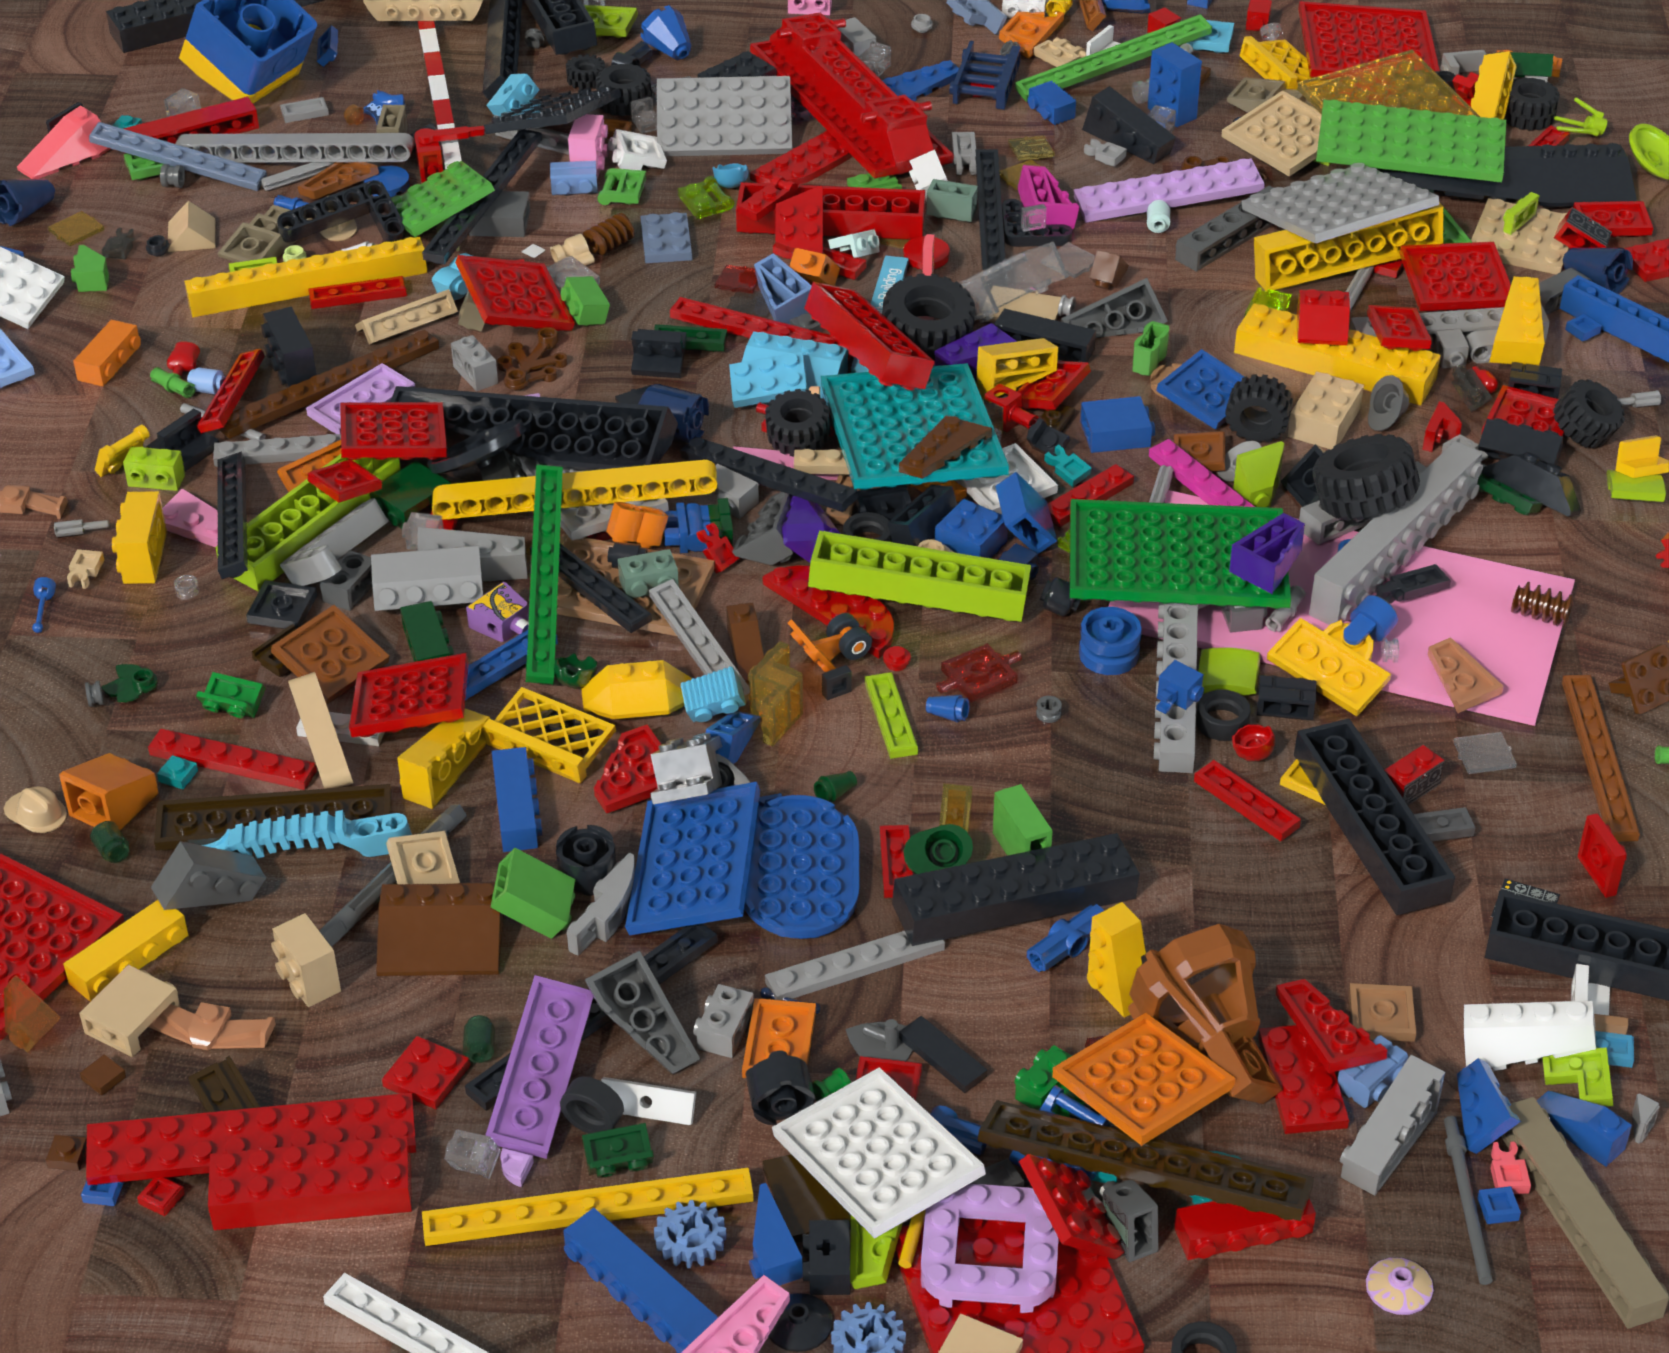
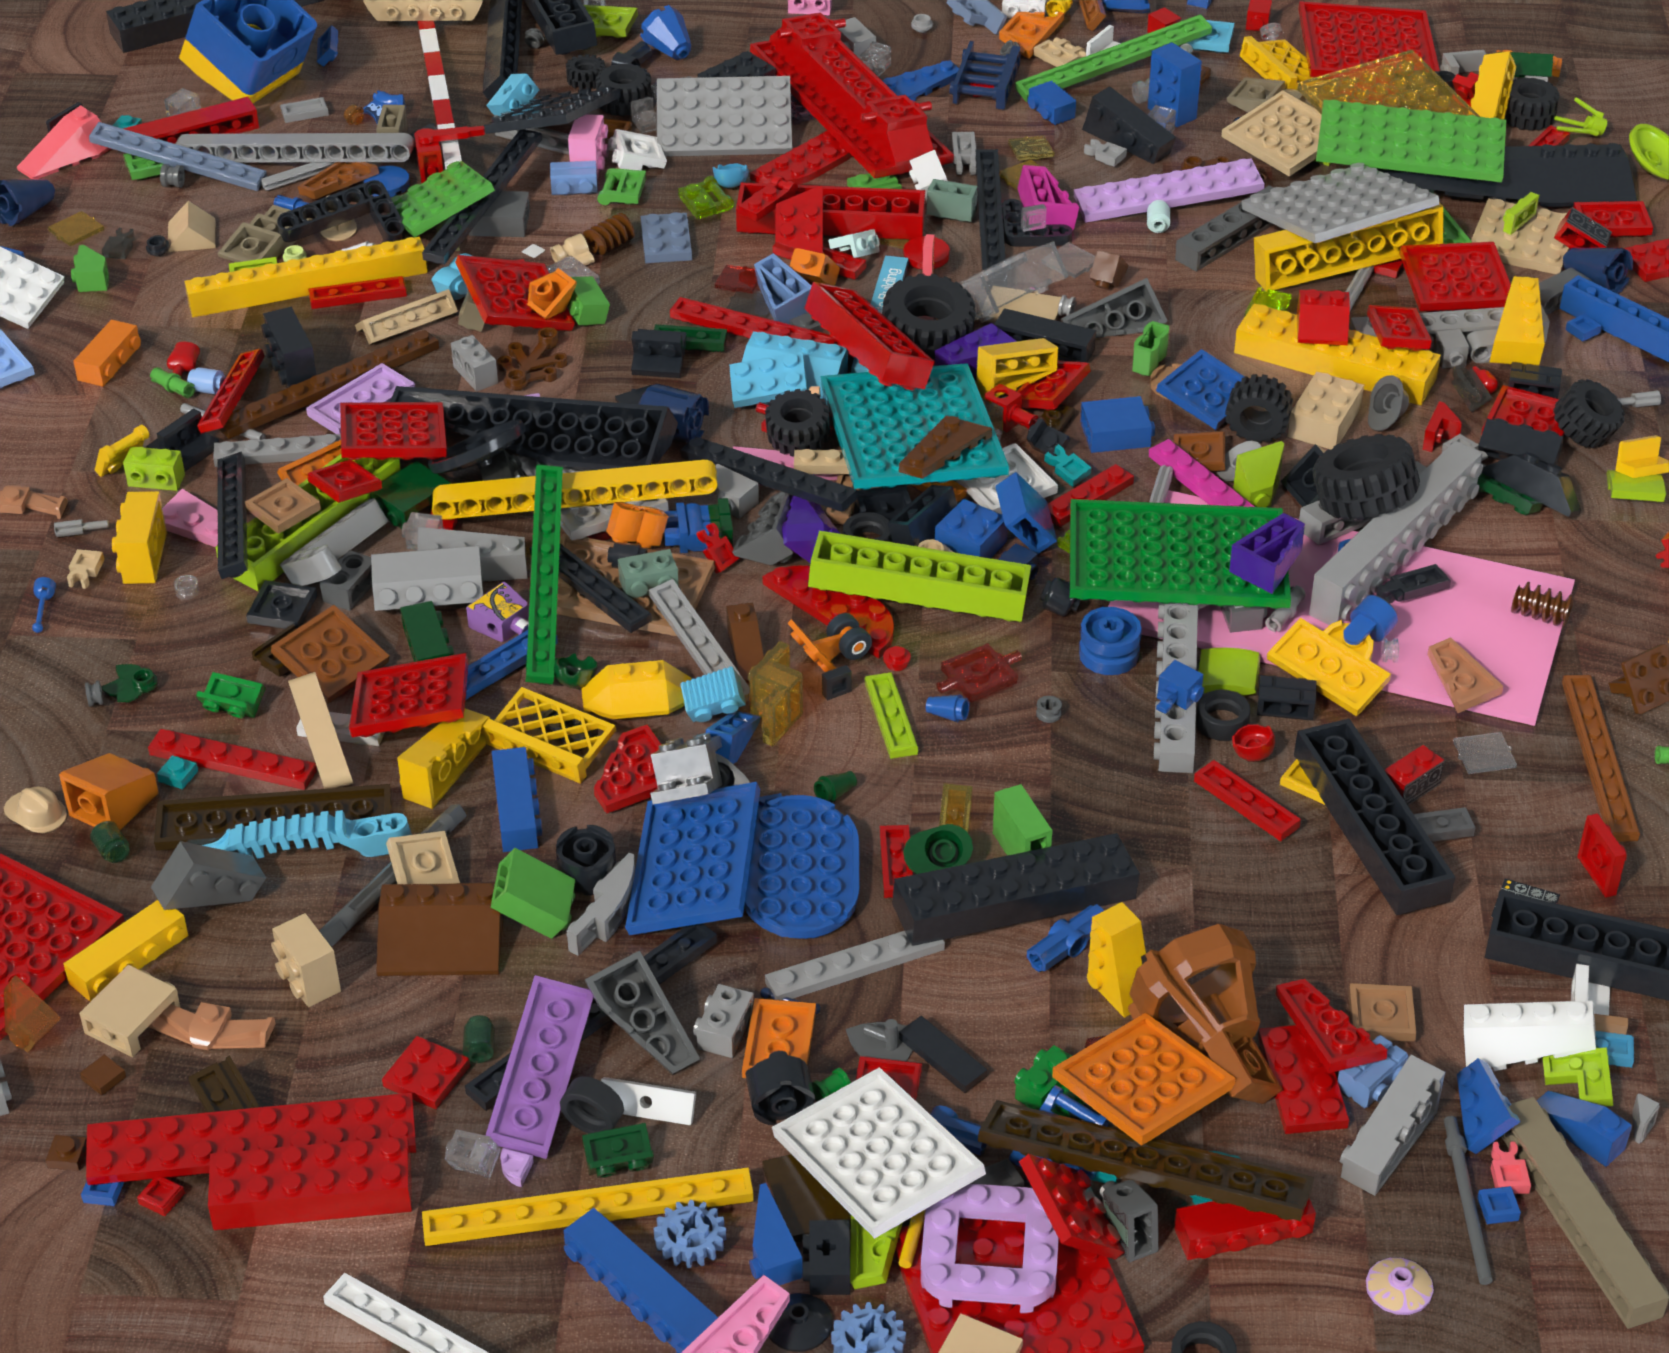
(282, 505): none -> medium nougat plate
(551, 293): none -> orange slope

